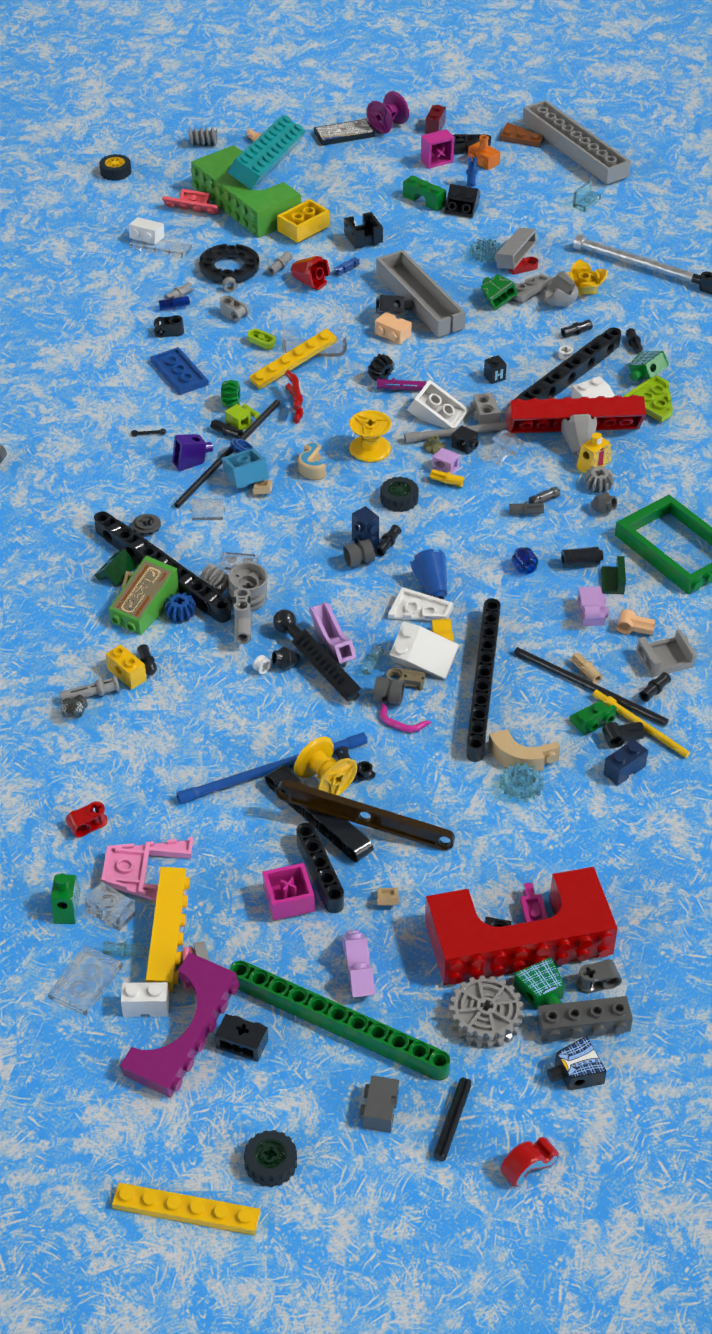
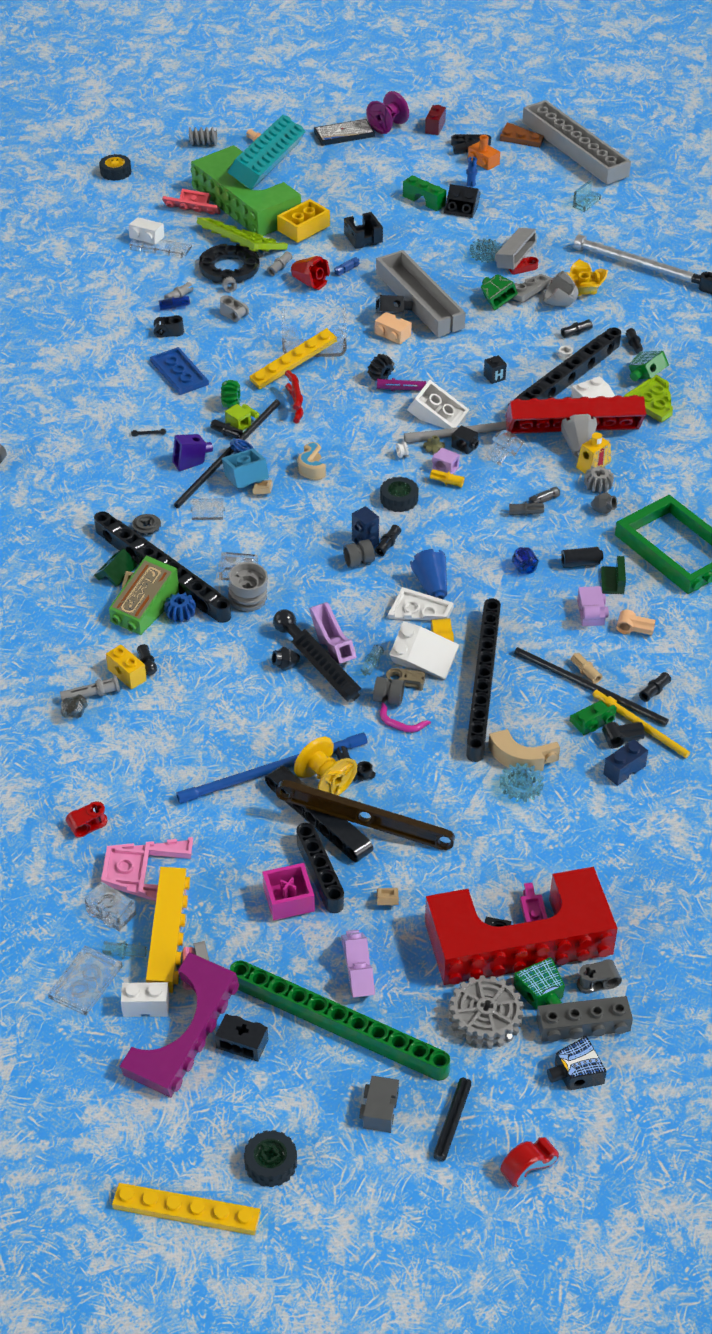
(67, 891): green torso -> none
(215, 577): light grey gear -> none
(242, 616): light grey connector -> none
(244, 237): none -> lime wing
(261, 338): lime plate -> none
(262, 664): white bush -> none
(370, 427): yellow piece -> none
(402, 450): none -> white bush
(437, 148): dark pink brick -> none
(485, 408): light grey brick -> none
(666, 655): light grey panel -> none

